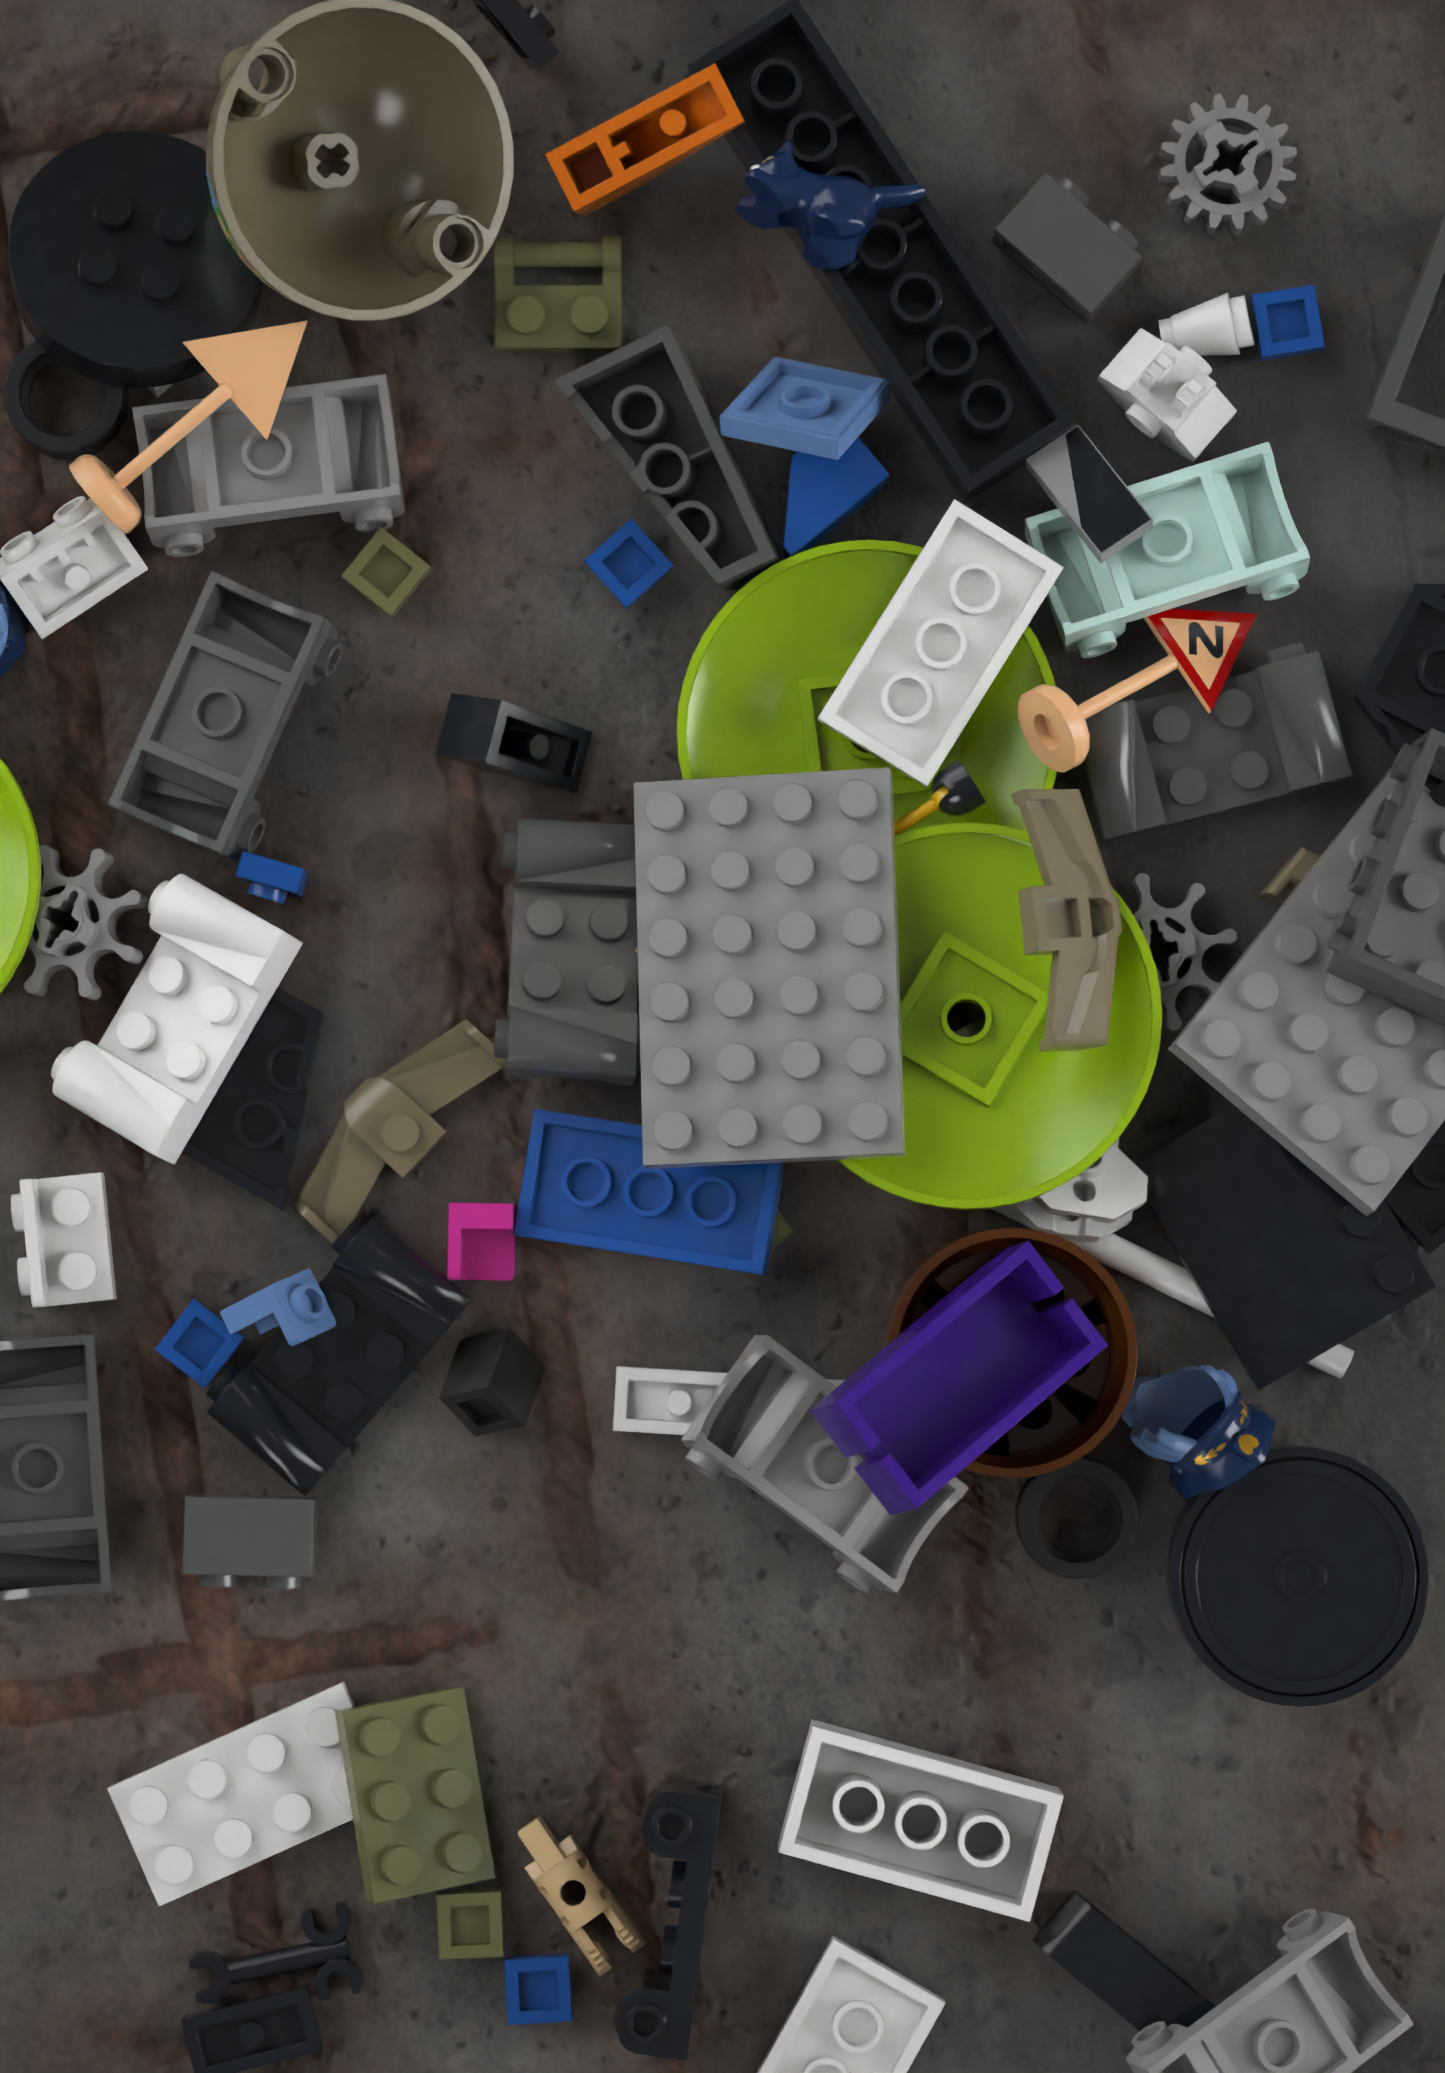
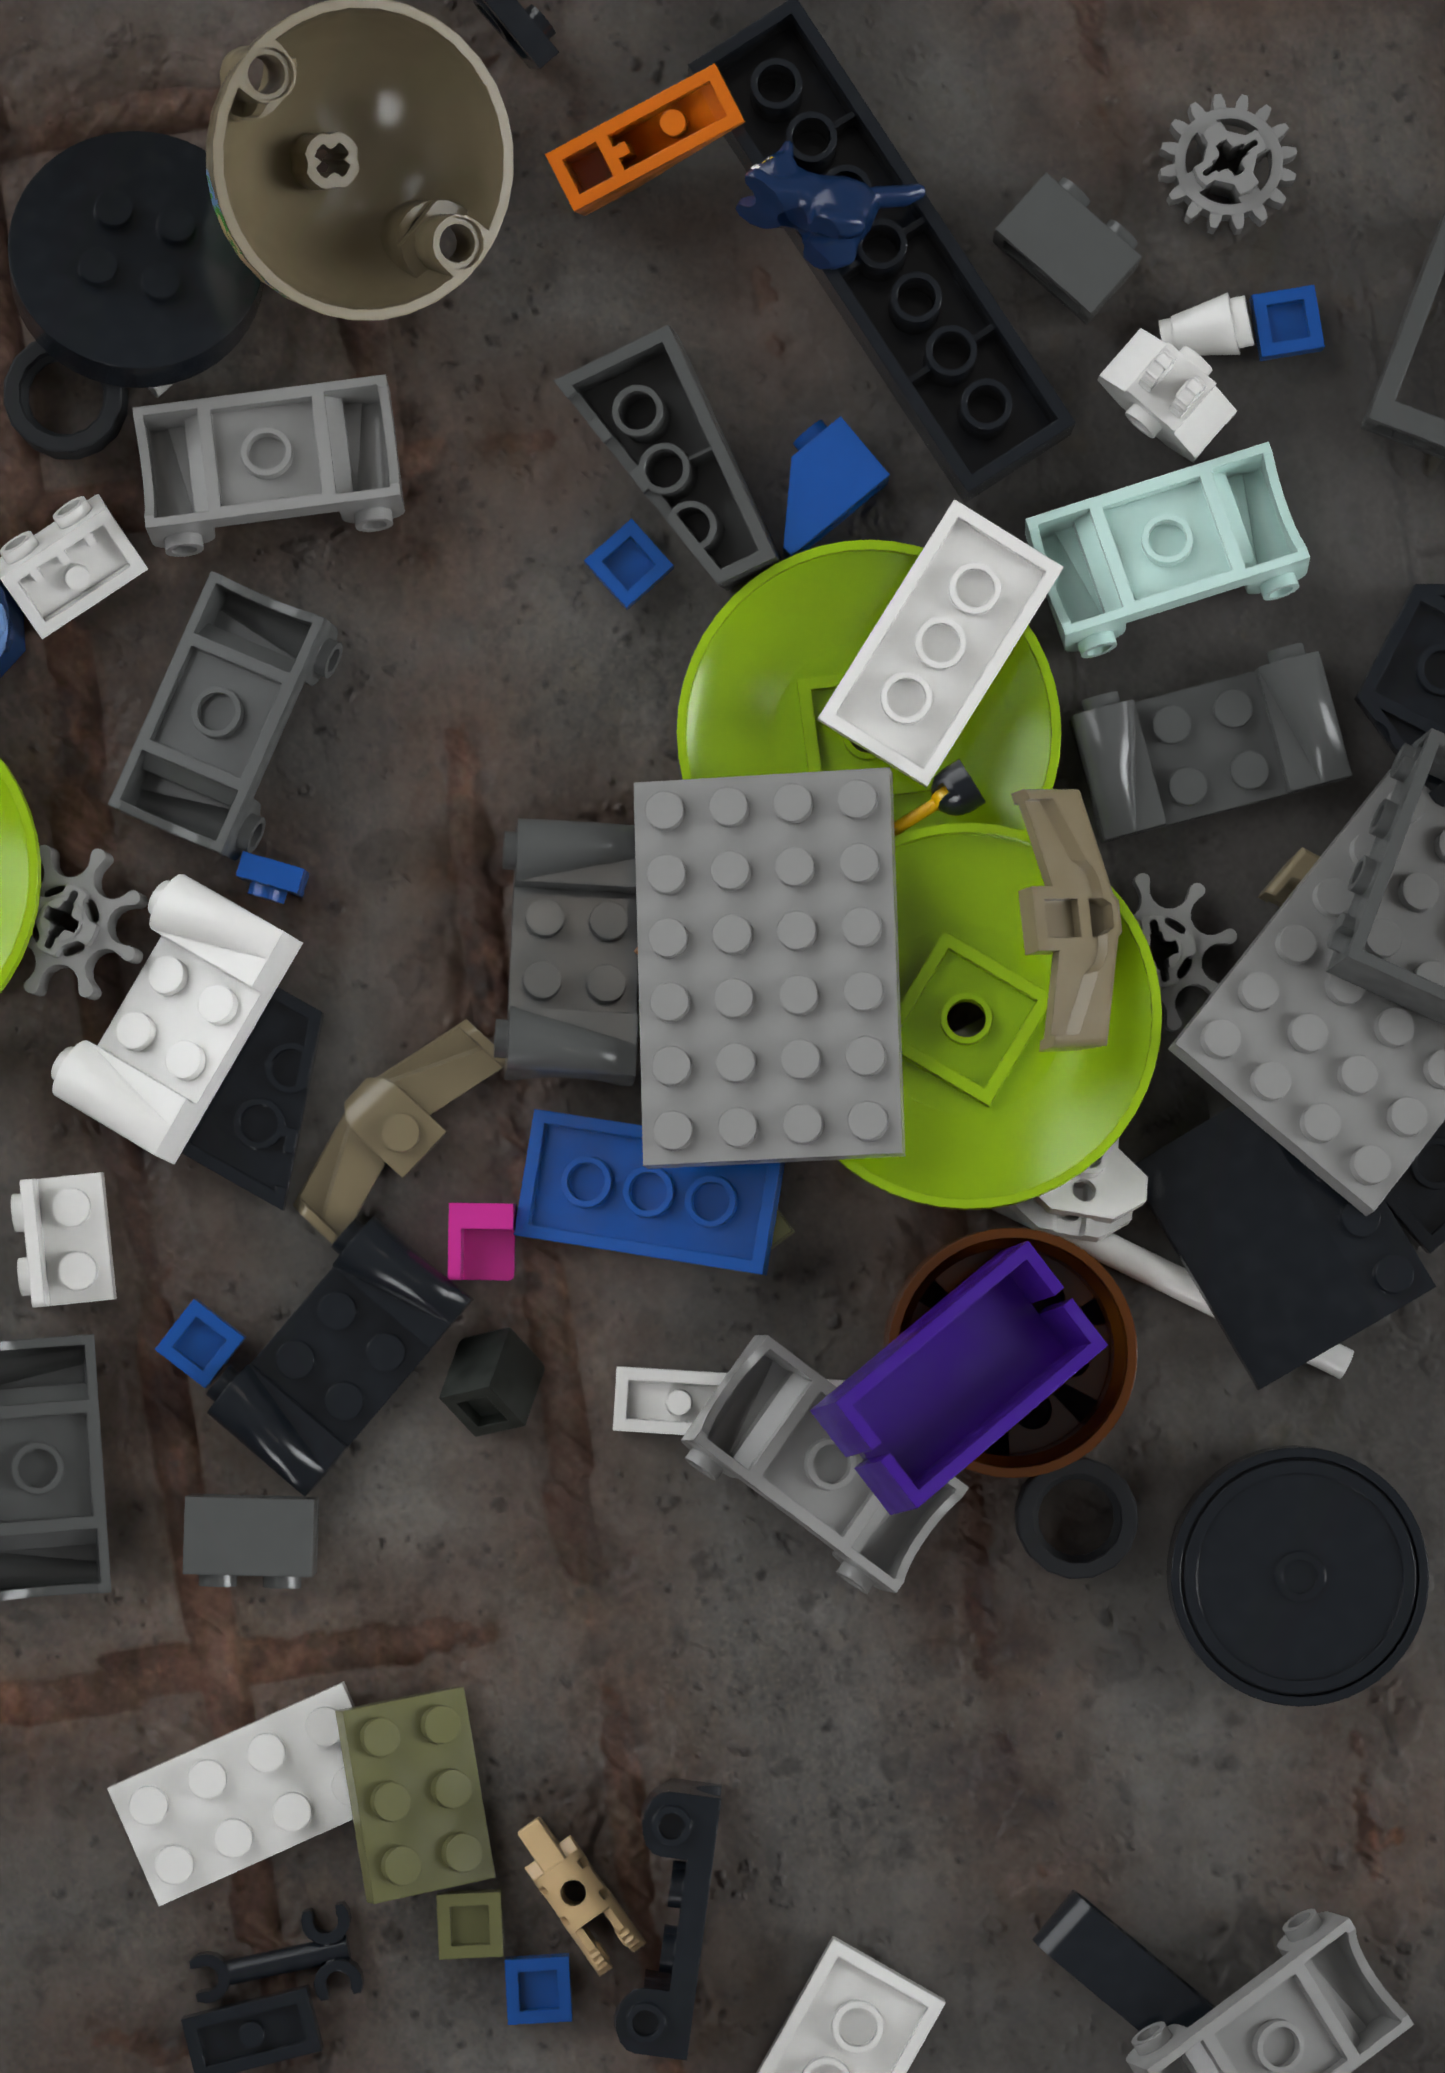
(249, 370): light nougat piece -> none
(291, 1303): medium blue bracket -> none
(386, 572): olive plate -> none
(513, 742): black slope -> none
(558, 315): olive plate -> none
(805, 408): medium blue tile -> none
(920, 1820): white brick -> none
(1089, 493): tile -> none
(1196, 643): light nougat piece -> none
(1198, 1427): piece -> none

